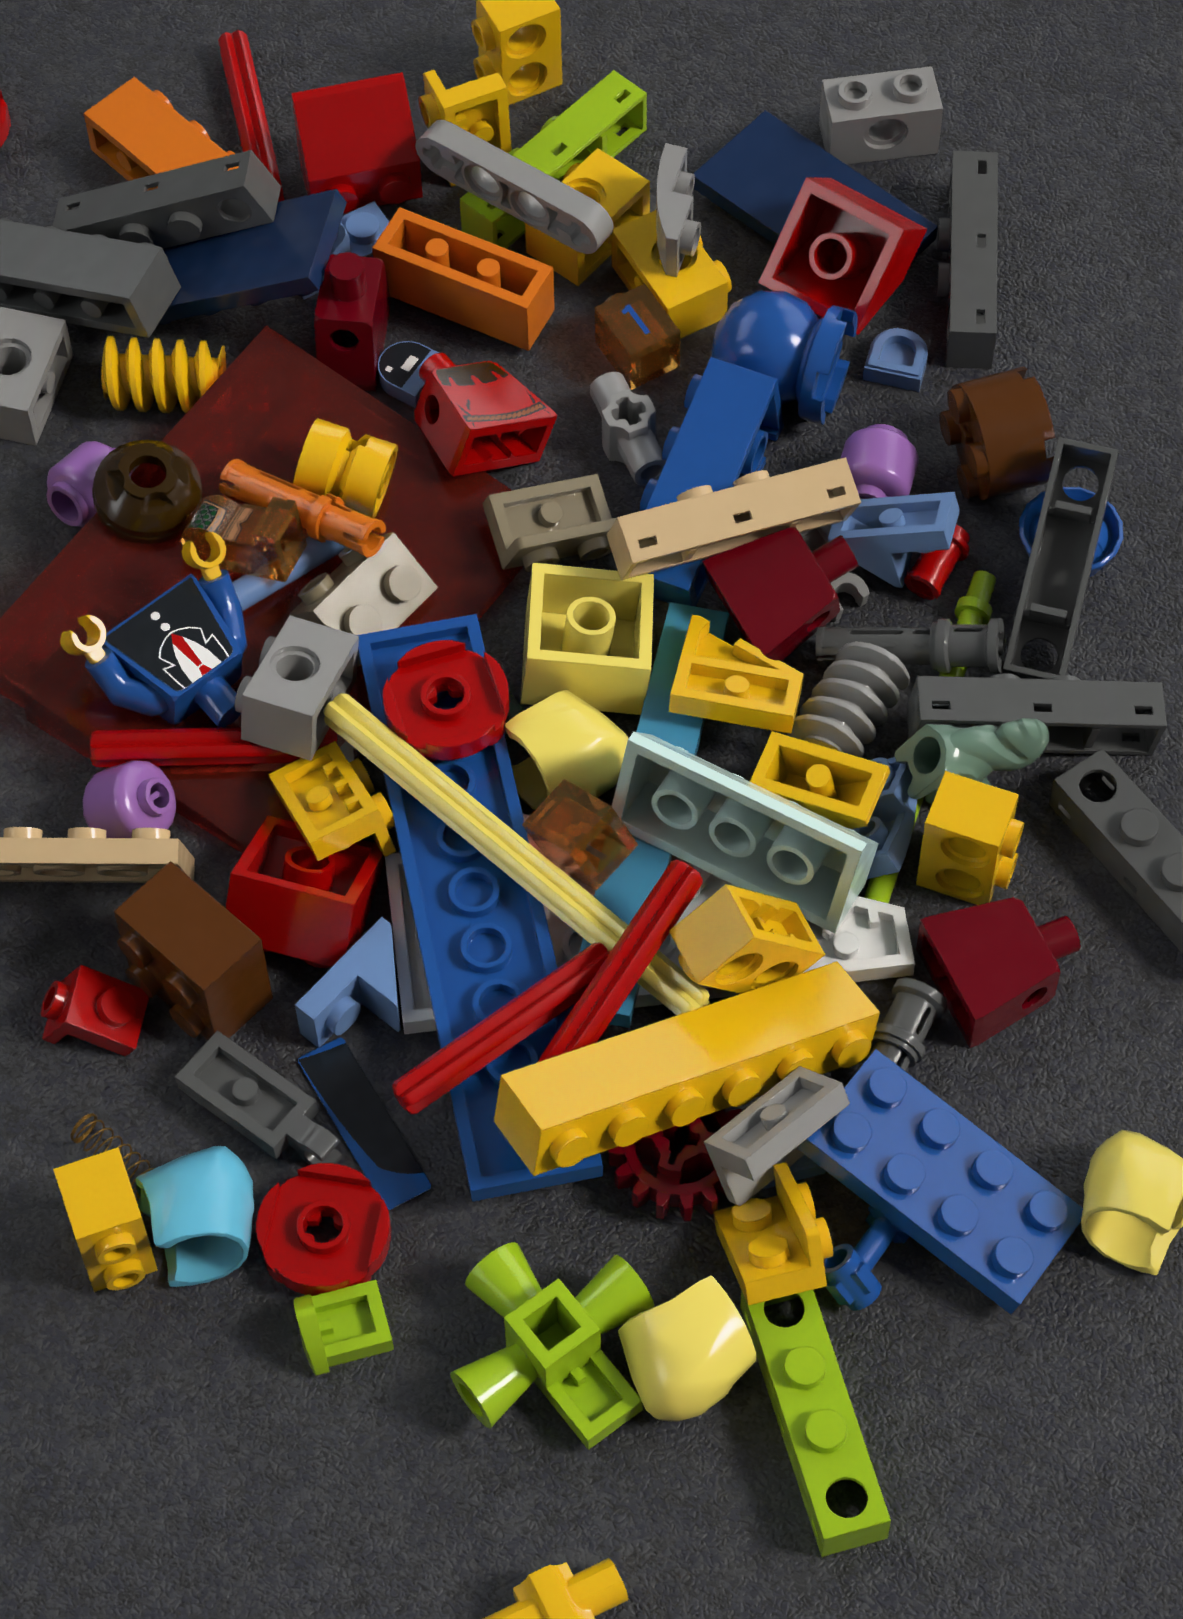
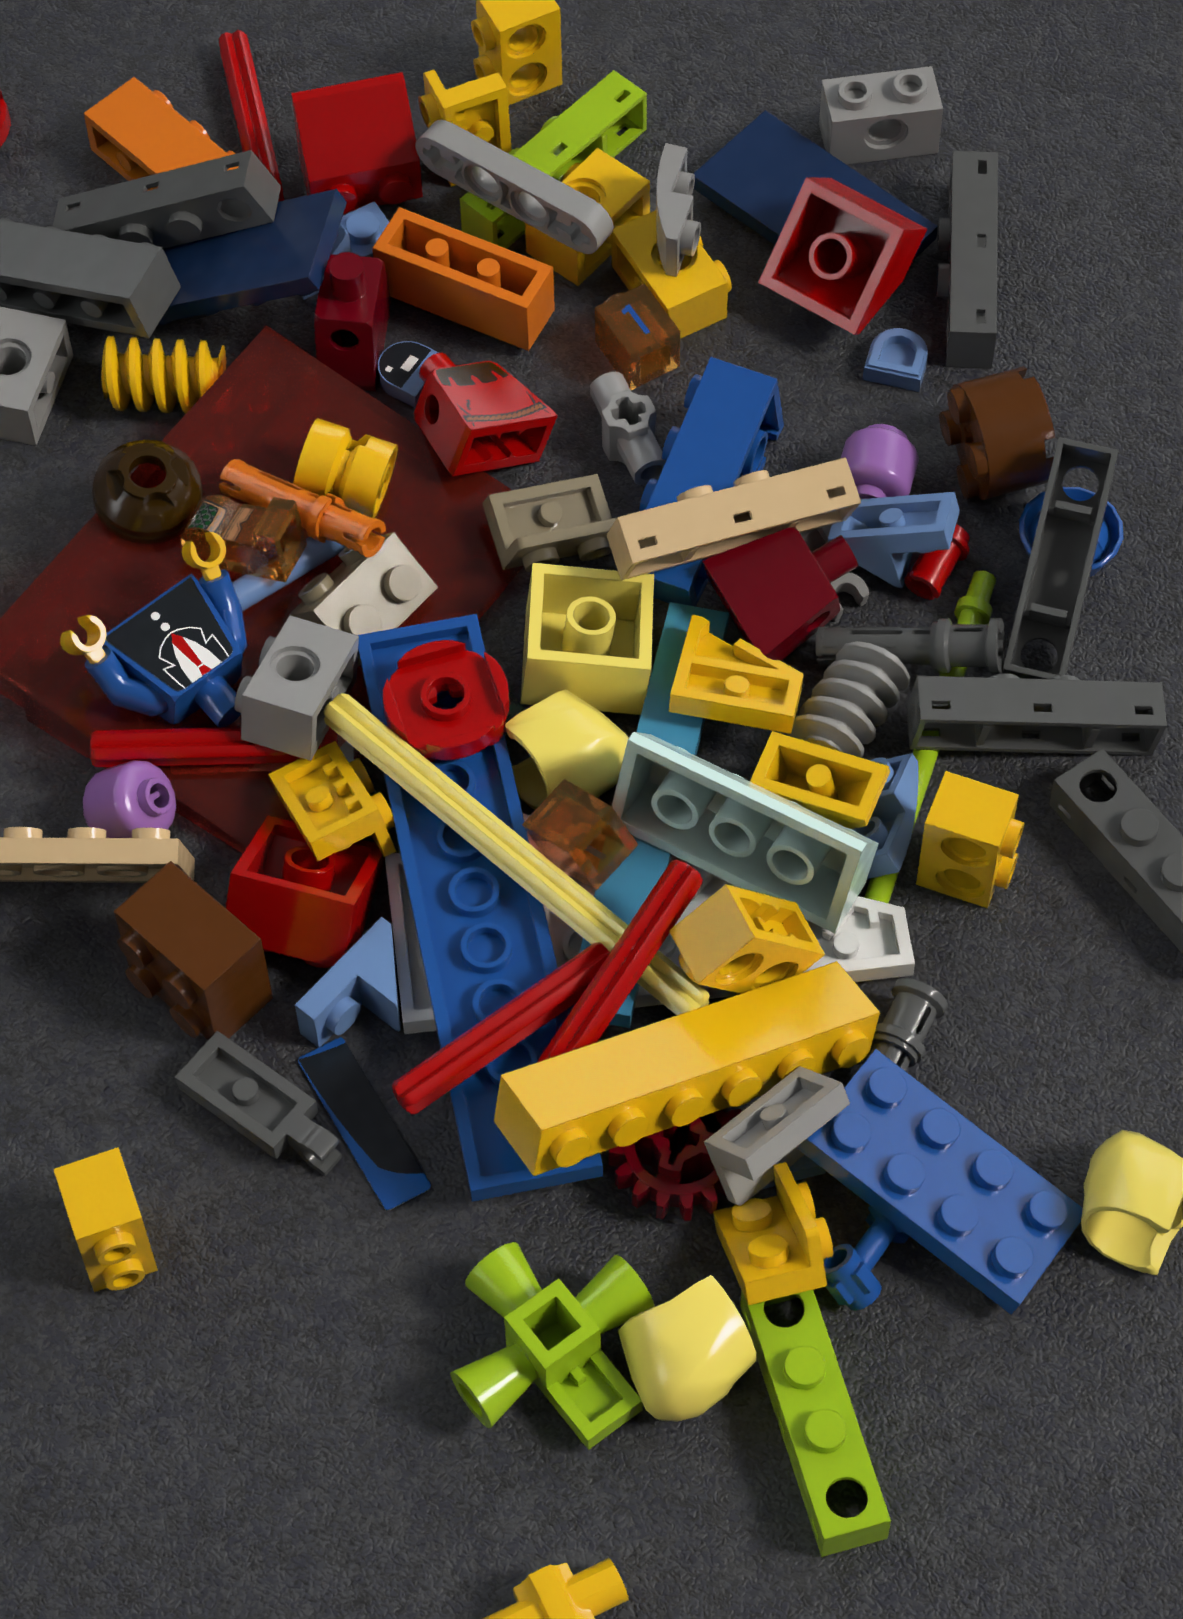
(72, 483): medium lavender head -> none
(93, 1123): pearl gold piece -> none
(95, 1010): red bracket -> none
(199, 1214): medium azure piece -> none
(302, 1202): red plate -> none
(342, 1326): lime tile -> none
(788, 341): blue tile -> none
(969, 752): sand green animal -> none
(994, 963): dark red torso -> none

